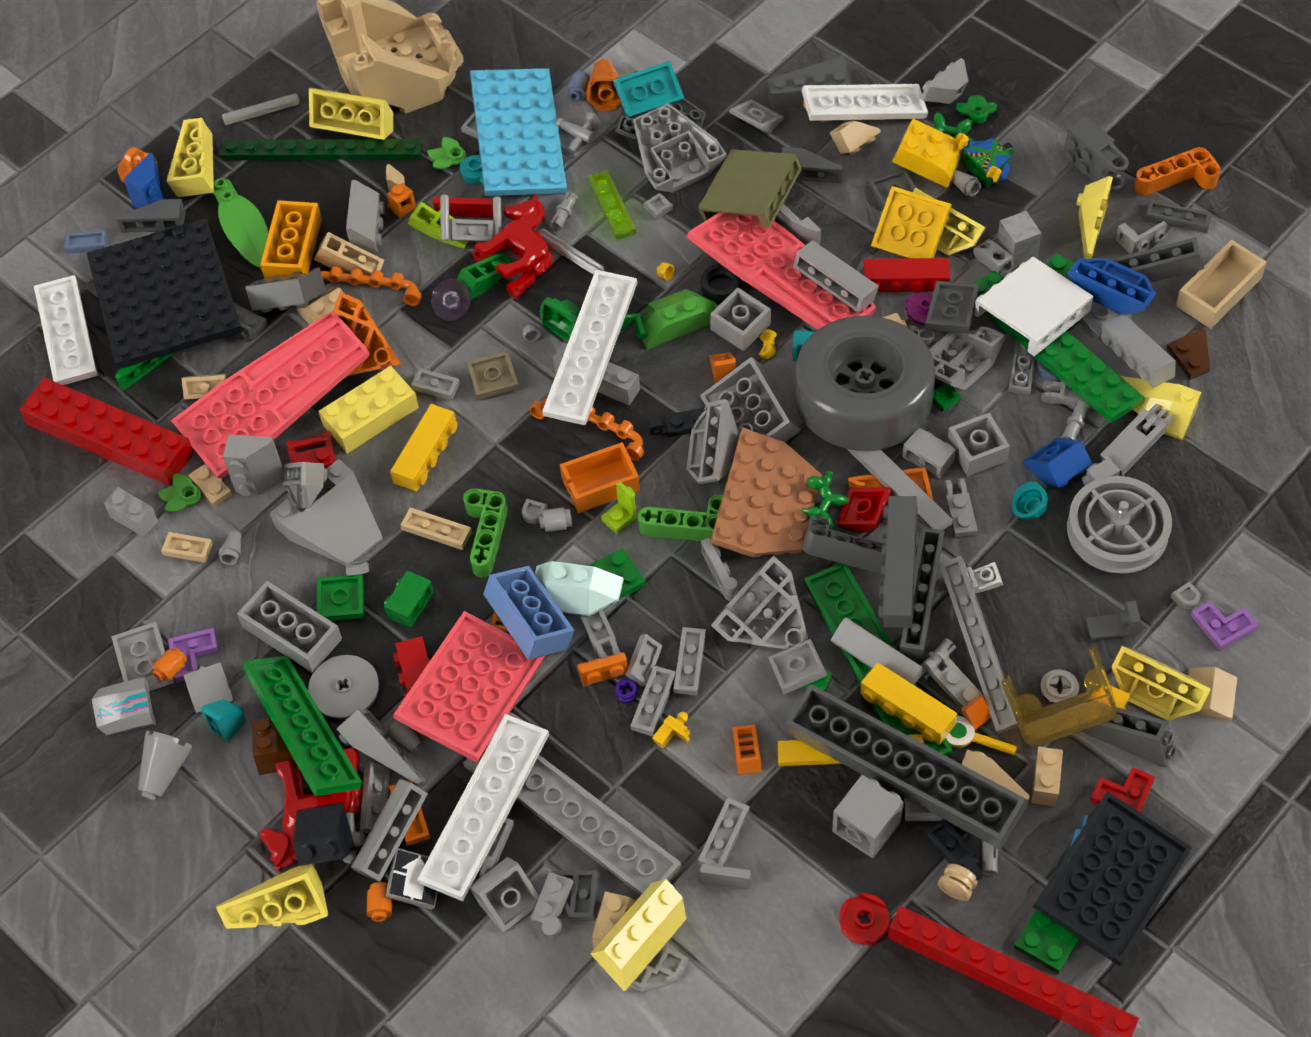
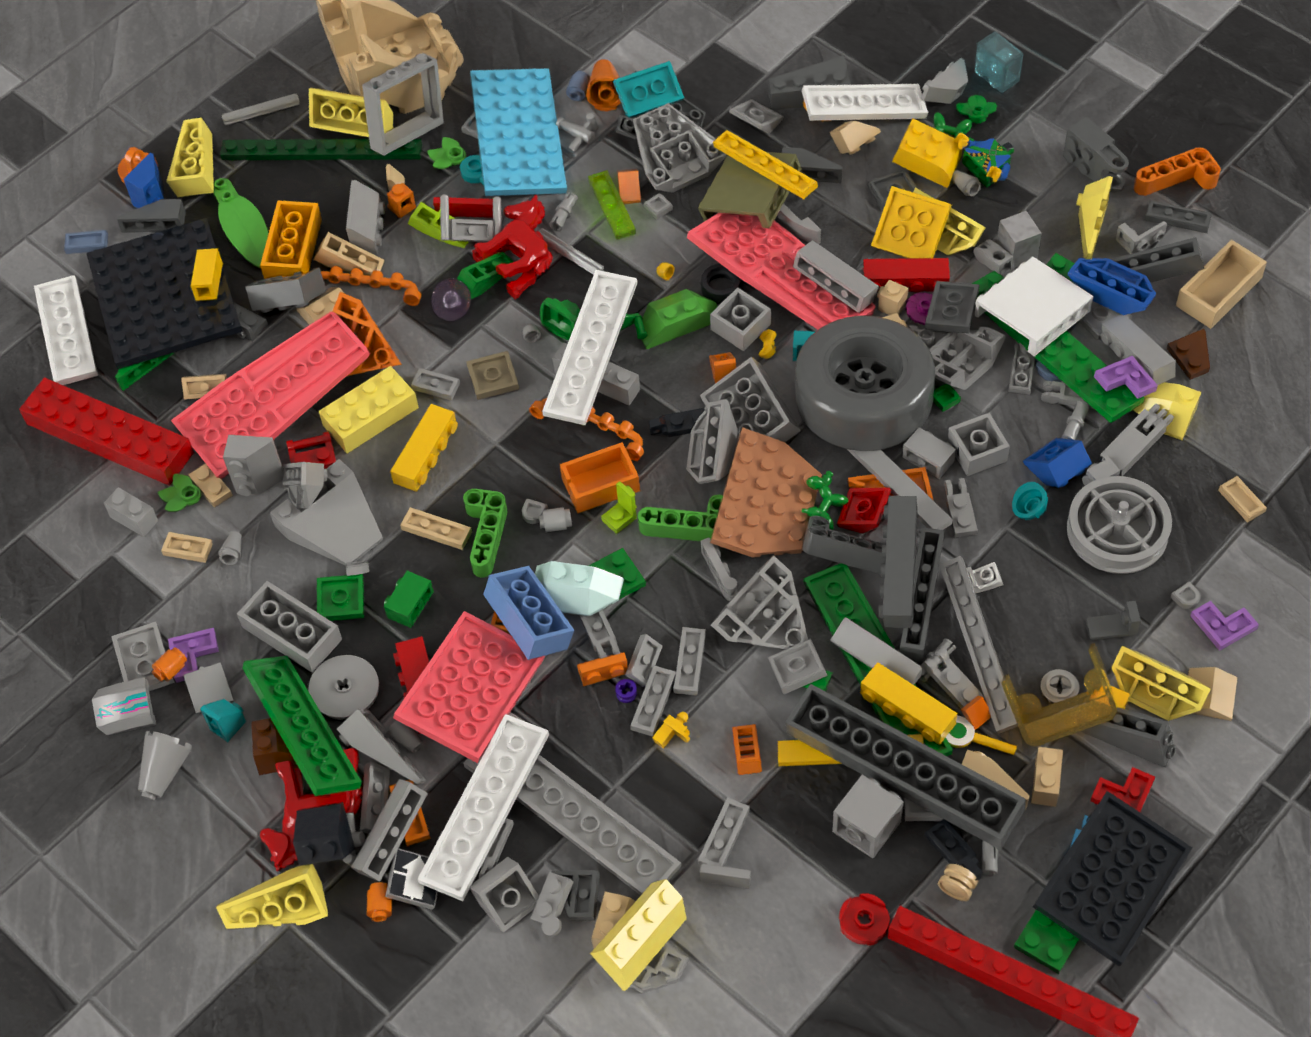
(206, 274): none -> yellow brick
(416, 126): none -> light grey window
(629, 186): none -> orange slope
(765, 164): none -> yellow tile
(892, 298): none -> tan brick
(998, 62): none -> clear light blue brick
(1129, 373): none -> medium lavender plate
(1242, 499): none -> tan tile

